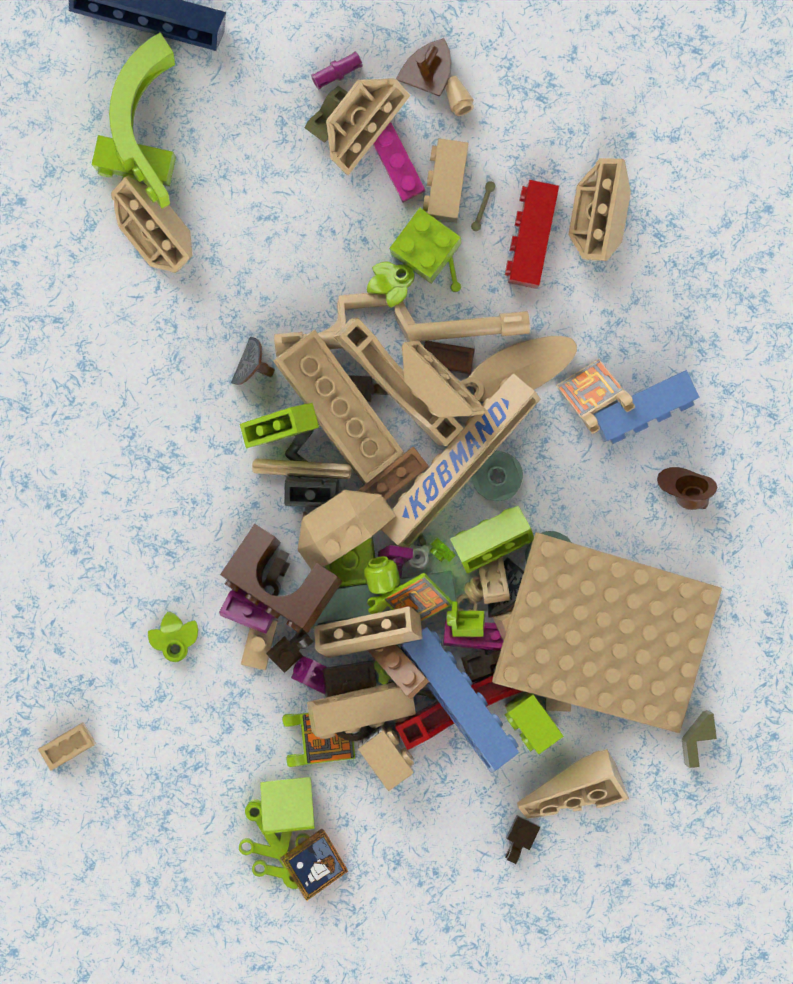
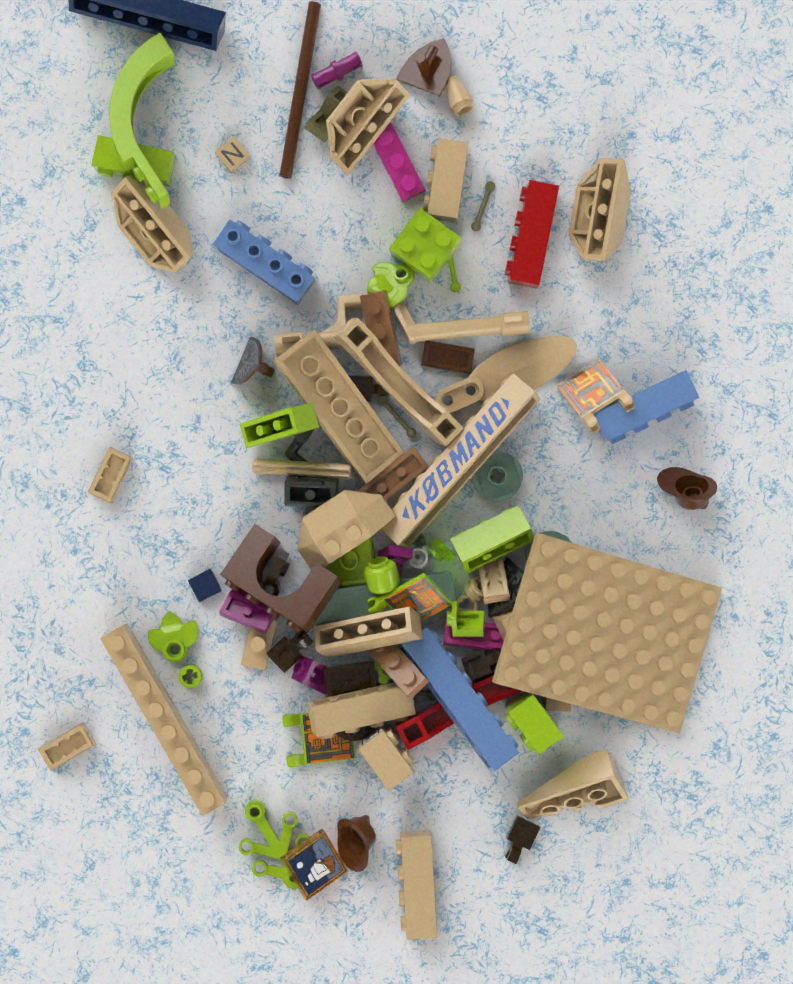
(110, 475): none -> tan plate
(164, 719): none -> tan brick
(196, 681): none -> lime bush
(205, 585): none -> dark blue tile
(232, 154): none -> tan tile
(263, 261): none -> medium blue brick
(287, 805): lime tile -> none
(300, 90): none -> reddish brown piece
(354, 841): none -> reddish brown piece
(380, 321): none -> medium nougat plate
(383, 401): none -> olive hinge
(418, 885): none -> tan brick
(436, 384): tan wedge -> none
(701, 730): olive slope -> none

